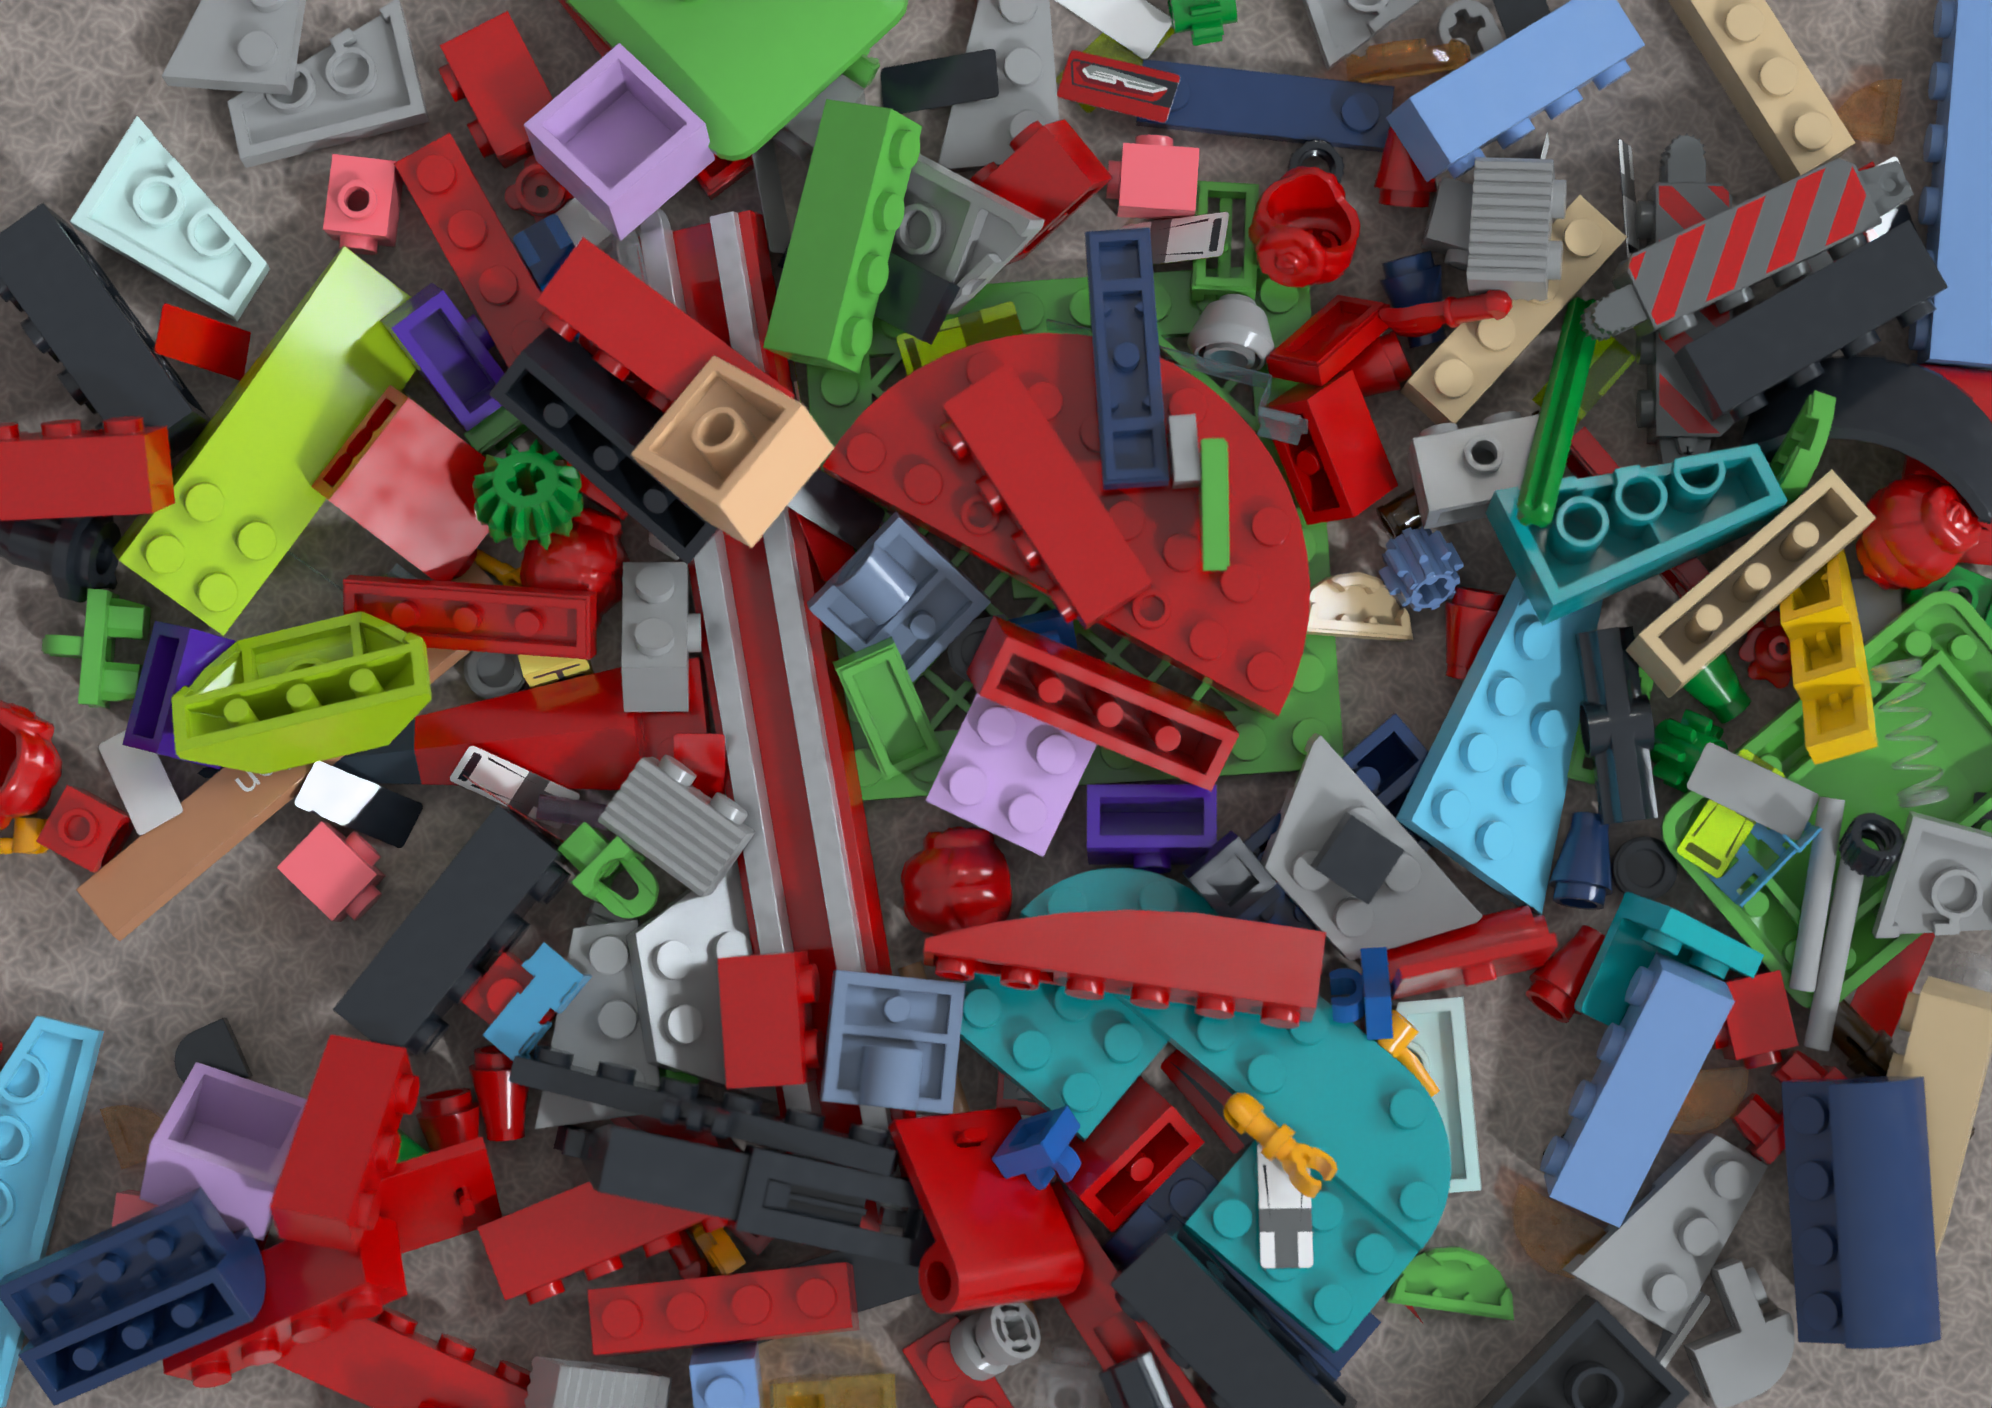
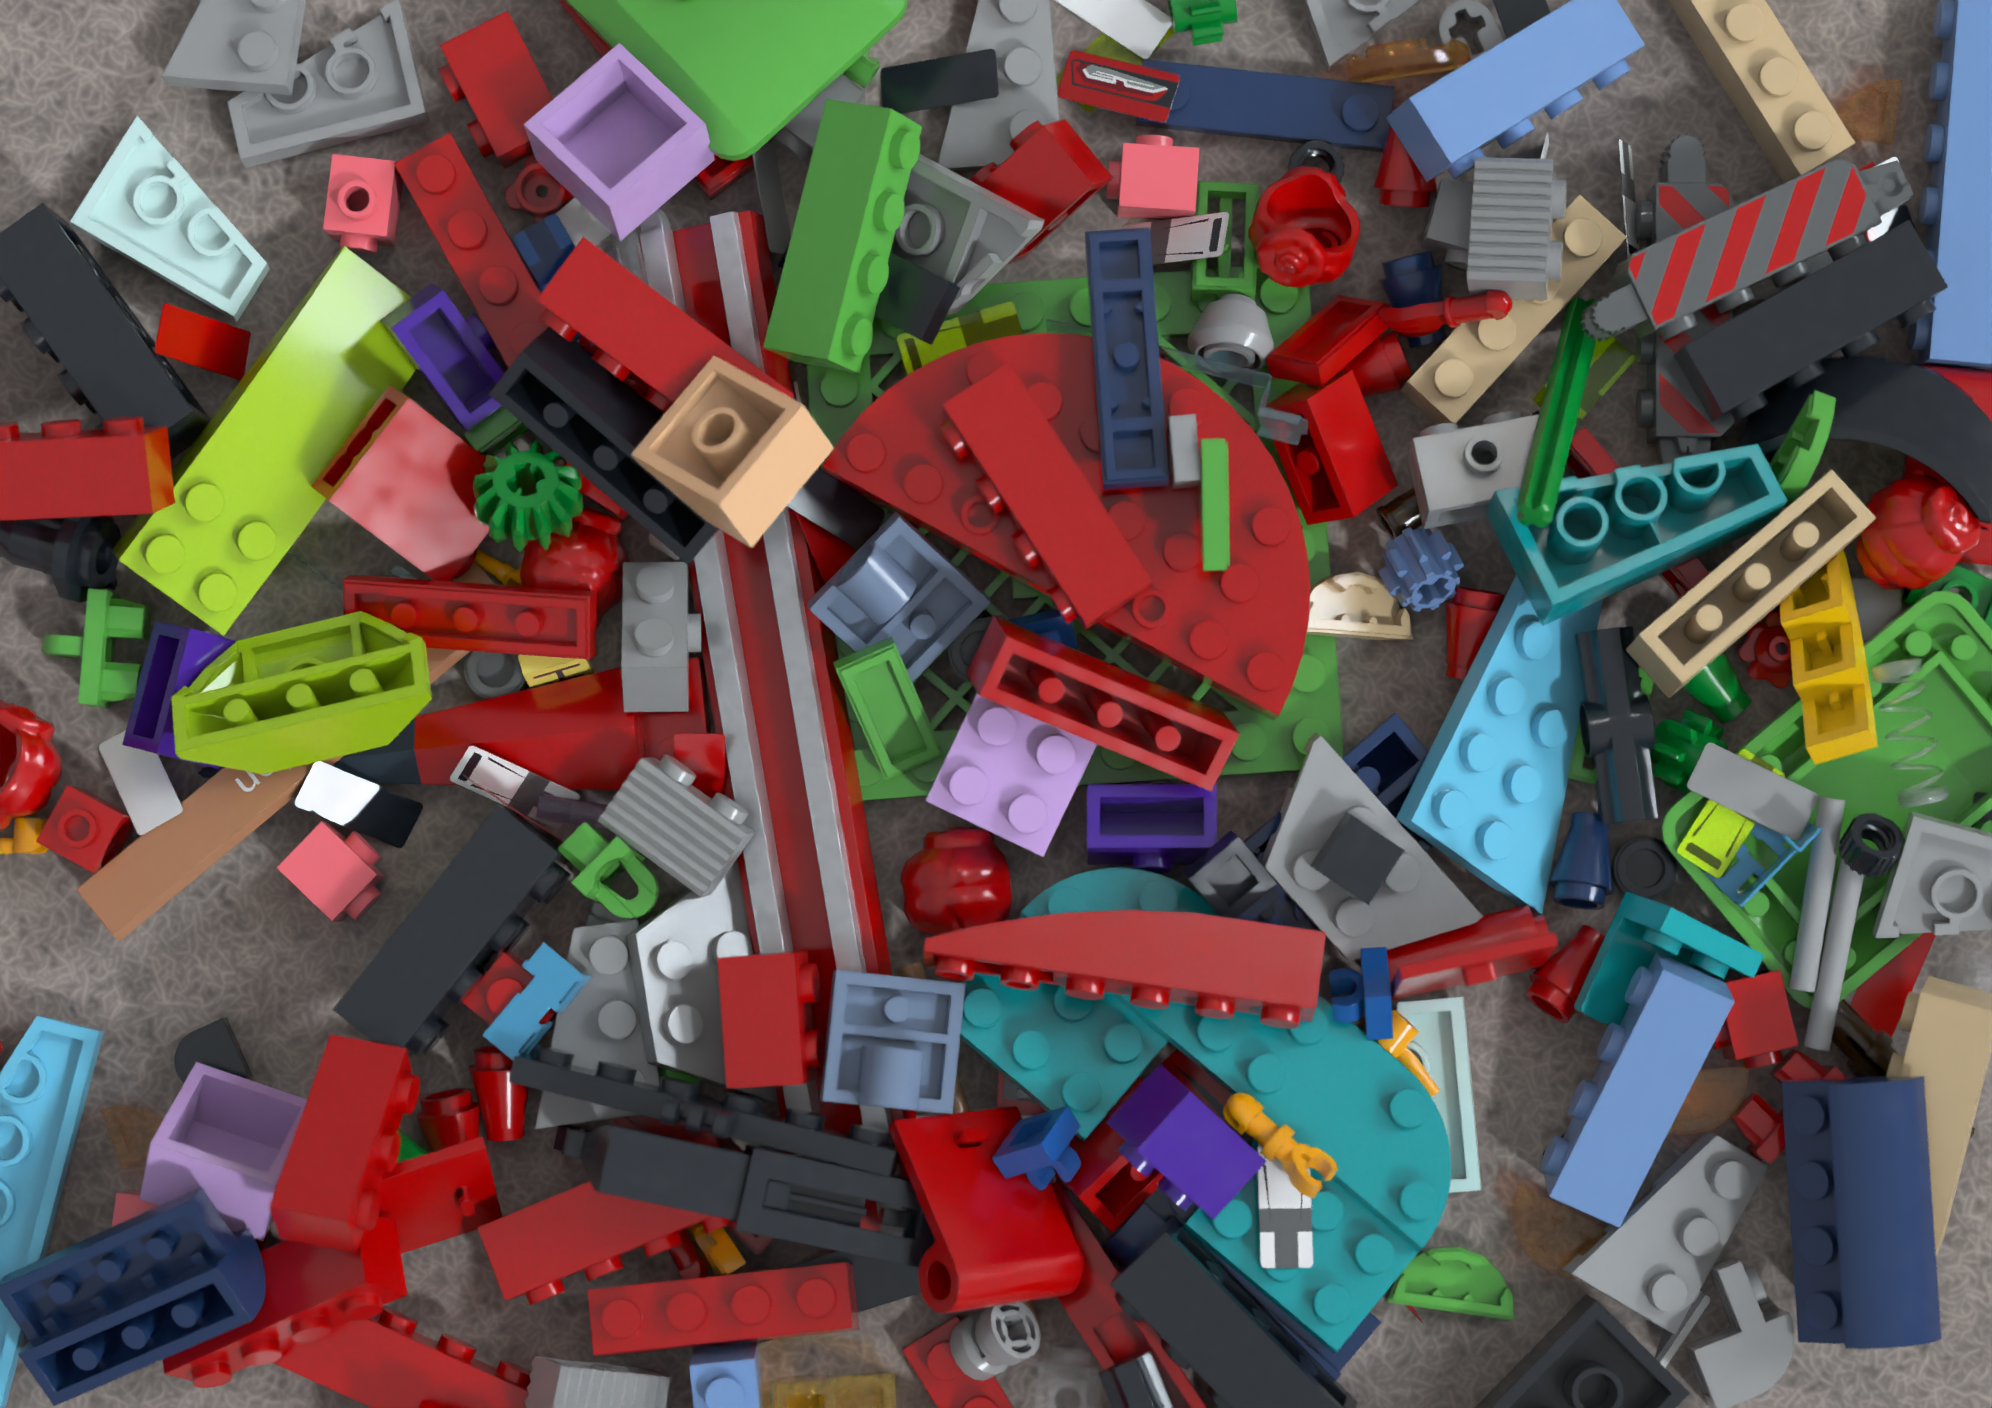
(1185, 1142): none -> dark purple brick

